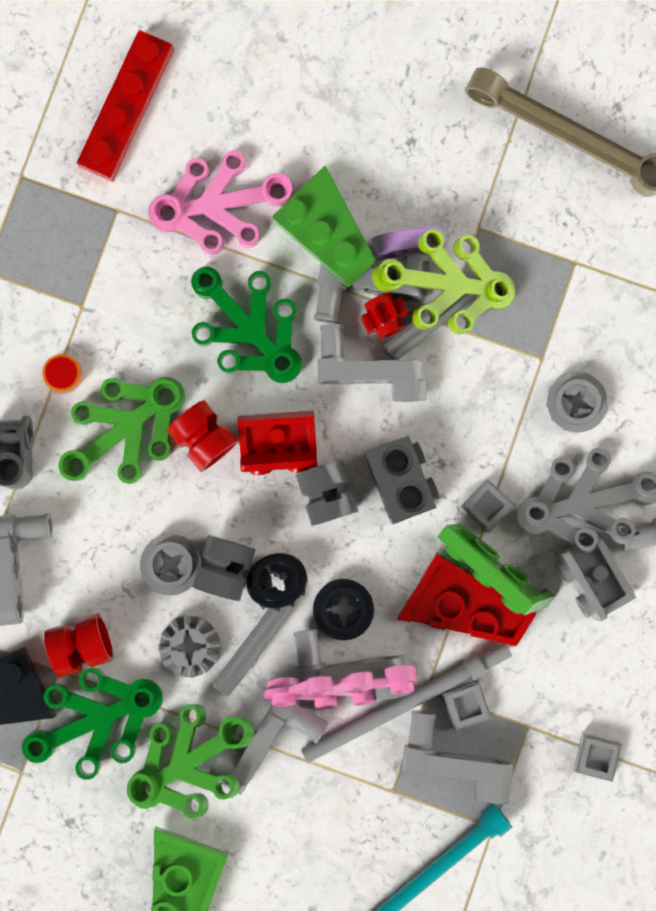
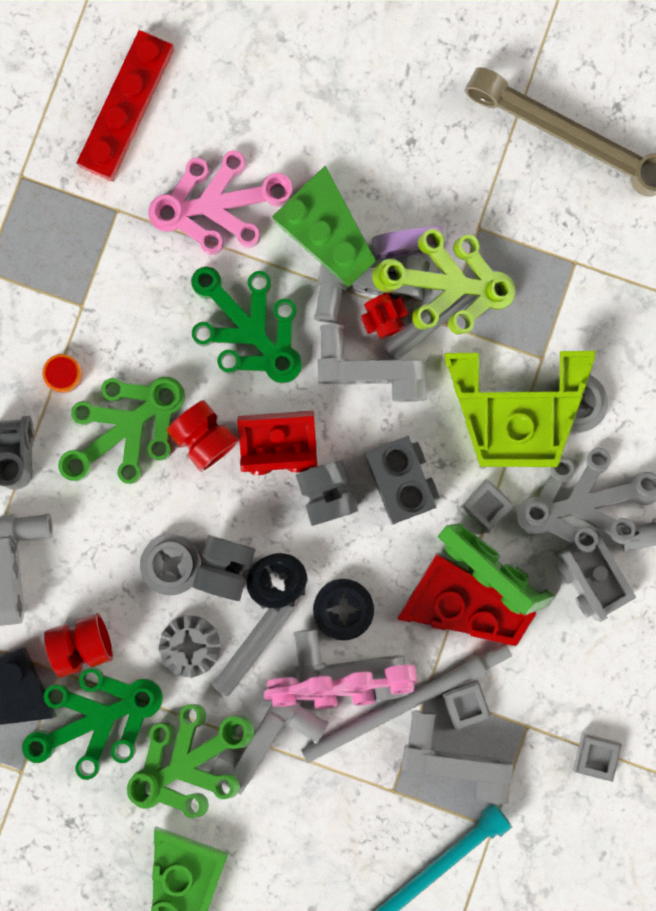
(520, 426): none -> lime wing

